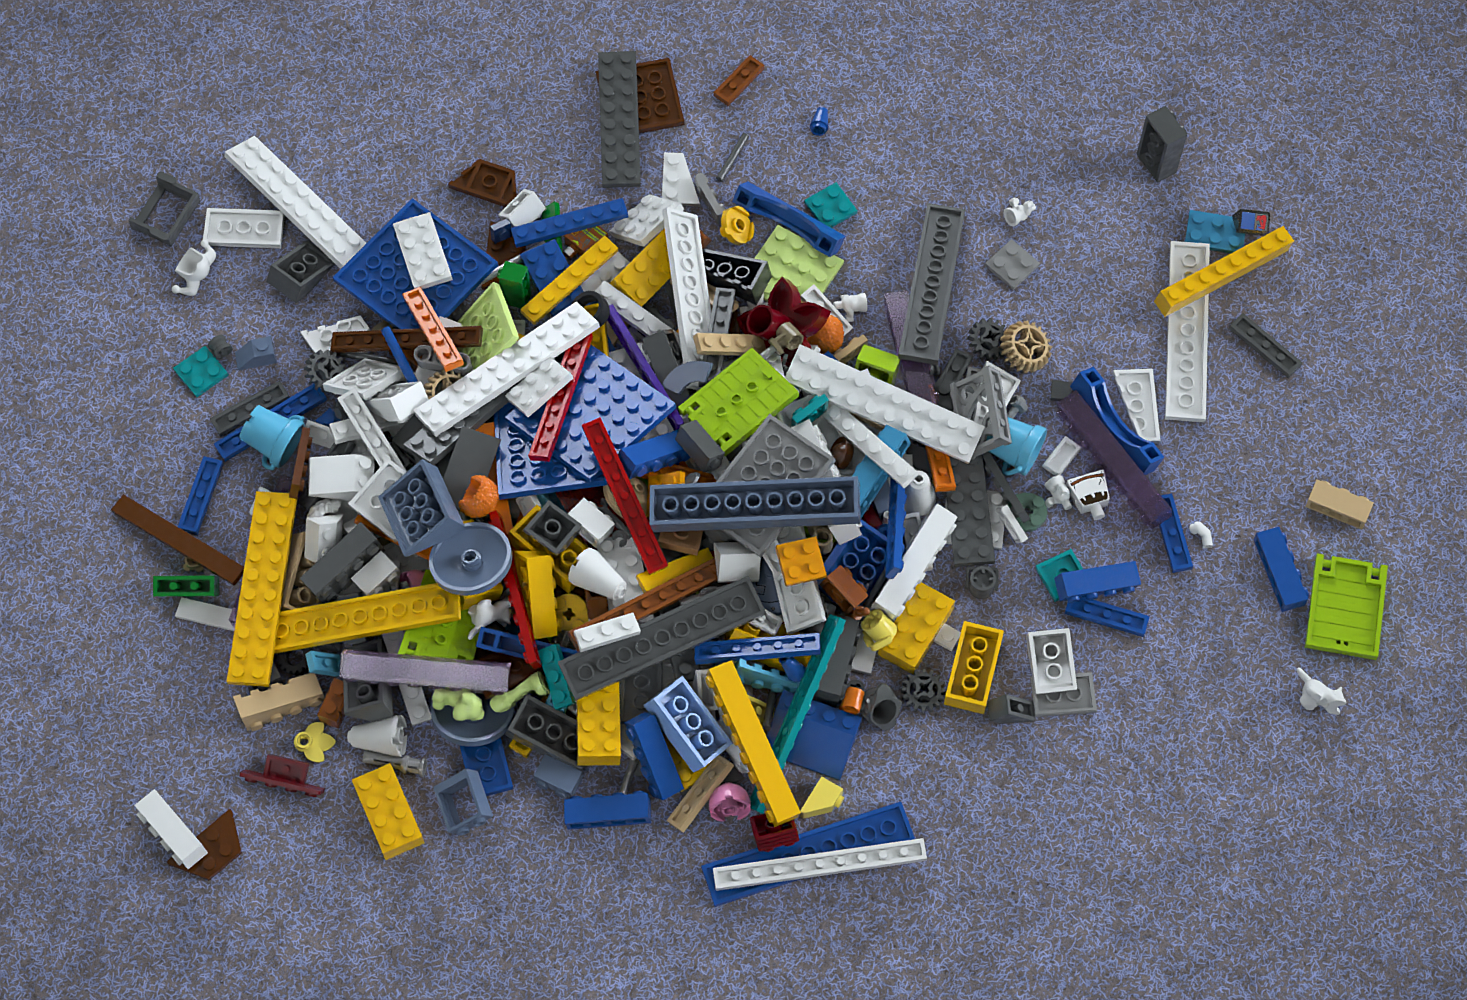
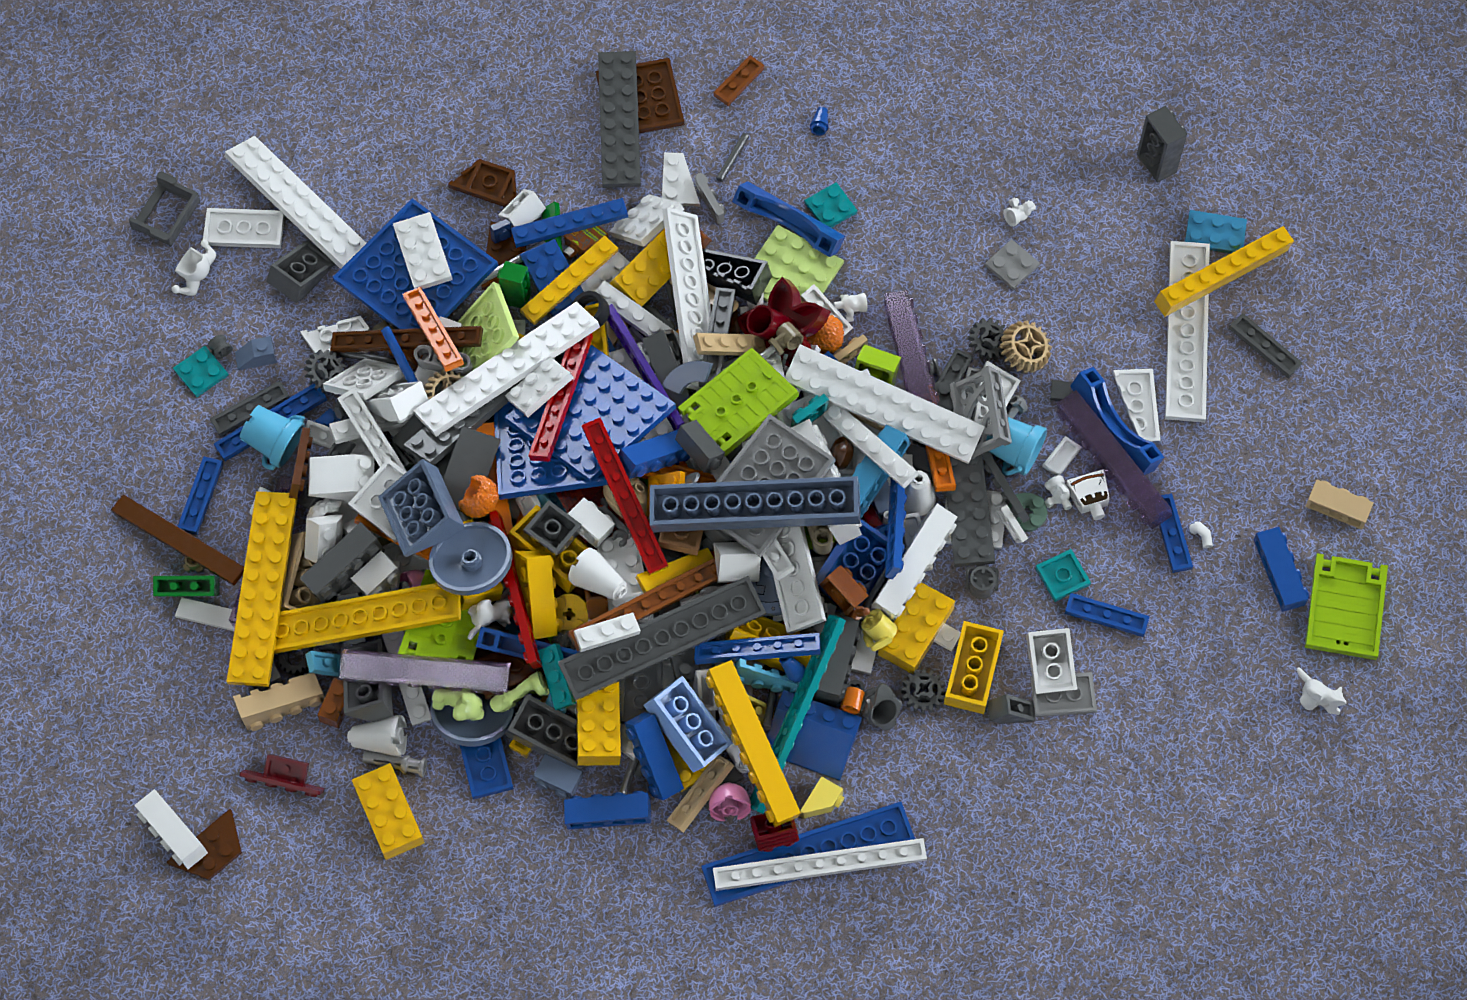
(317, 742): light yellow plate -> none
(453, 784): sand blue window -> none
(729, 229): yellow plate -> none
(768, 623): white slope -> none
(800, 561): light orange plate -> none
(932, 284): dark grey plate -> none
(1097, 581): blue brick -> none
(1251, 222): slope -> none

